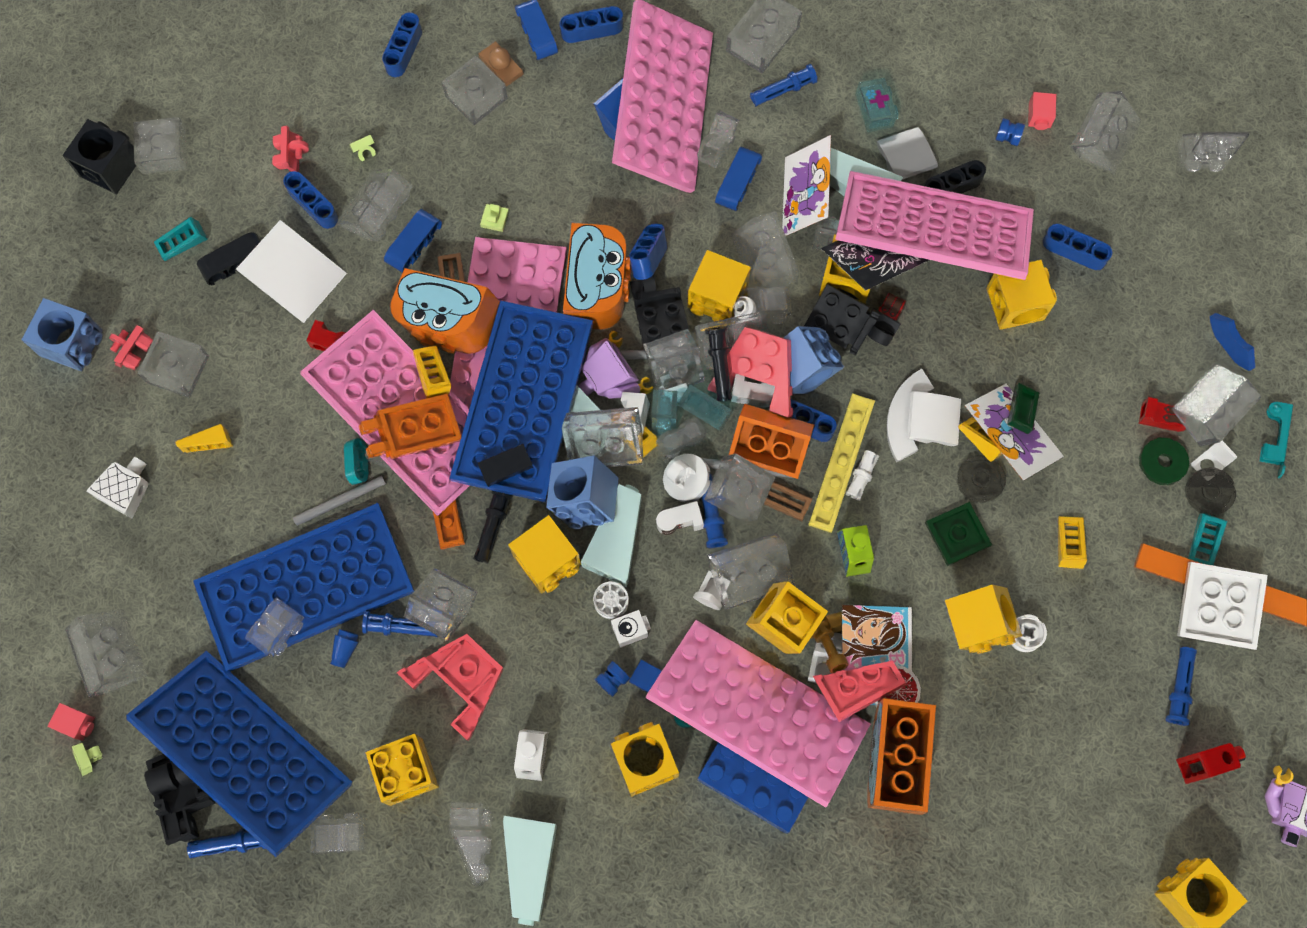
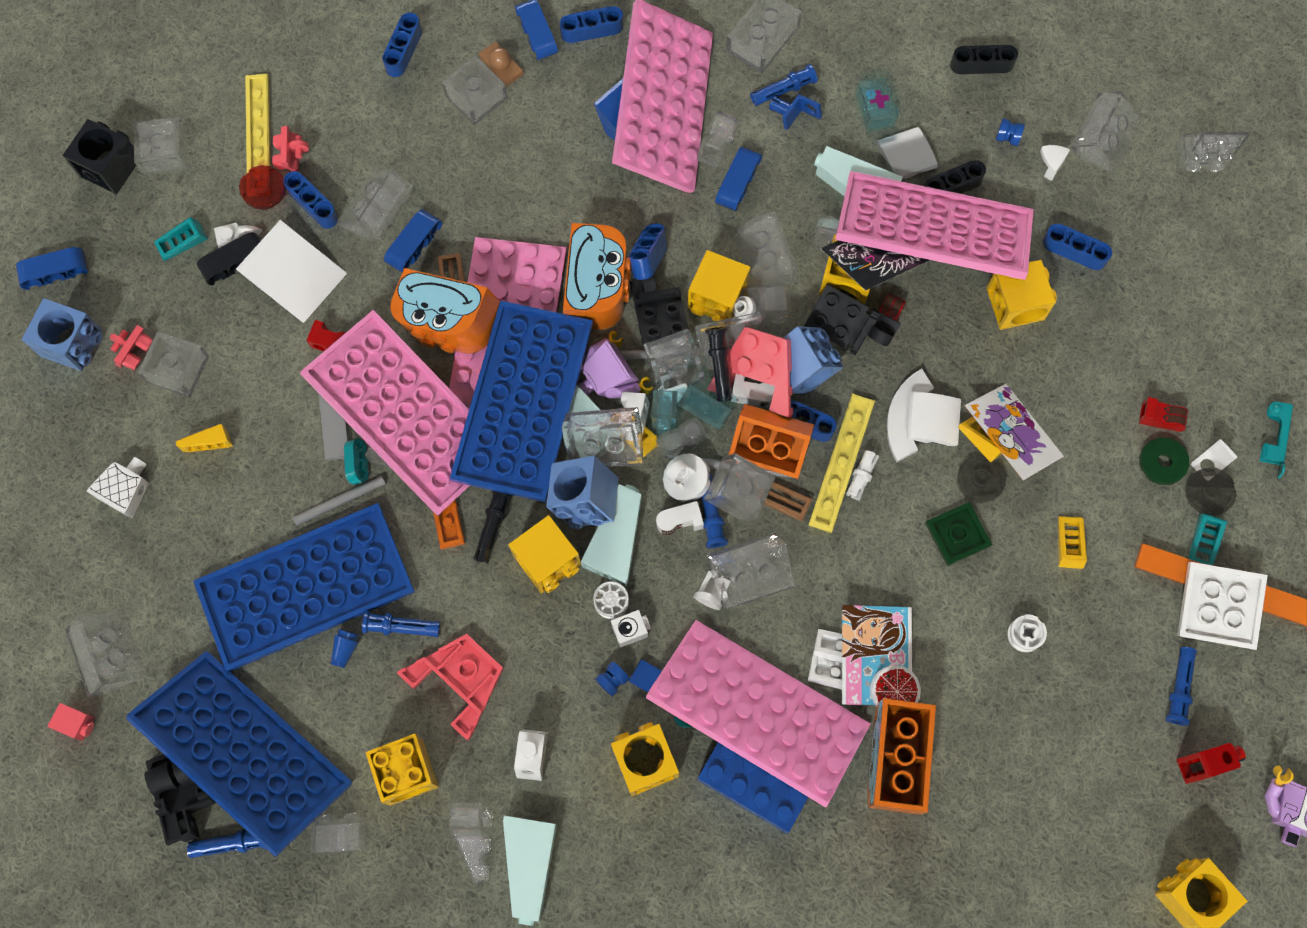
(51, 267): none -> blue beam
(86, 757): yellowish green tile -> none
(230, 232): none -> white plate
(257, 120): none -> light yellow tile
(262, 187): none -> clear red tile
(275, 628): clear brick -> none
(334, 431): none -> light grey tile
(361, 145): yellowish green tile -> none
(412, 427): orange tile -> none
(433, 386): yellow slope -> none
(440, 604): clear brick -> none
(494, 217): yellowish green tile -> none
(505, 465): black tile -> none
(787, 617): yellow brick -> none
(792, 110): none -> blue bracket
(806, 186): sticker -> none
(823, 634): pearl gold bar -> none
(856, 548): lime torso -> none
(858, 688): coral wing -> none
(983, 619): yellow brick -> none
(992, 54): none -> black beam
(1023, 408): dark green tile -> none
(1042, 110): coral brick -> none
(1054, 158): none -> white tile
(1216, 405): clear slope -> none
(1230, 339): blue tile -> none

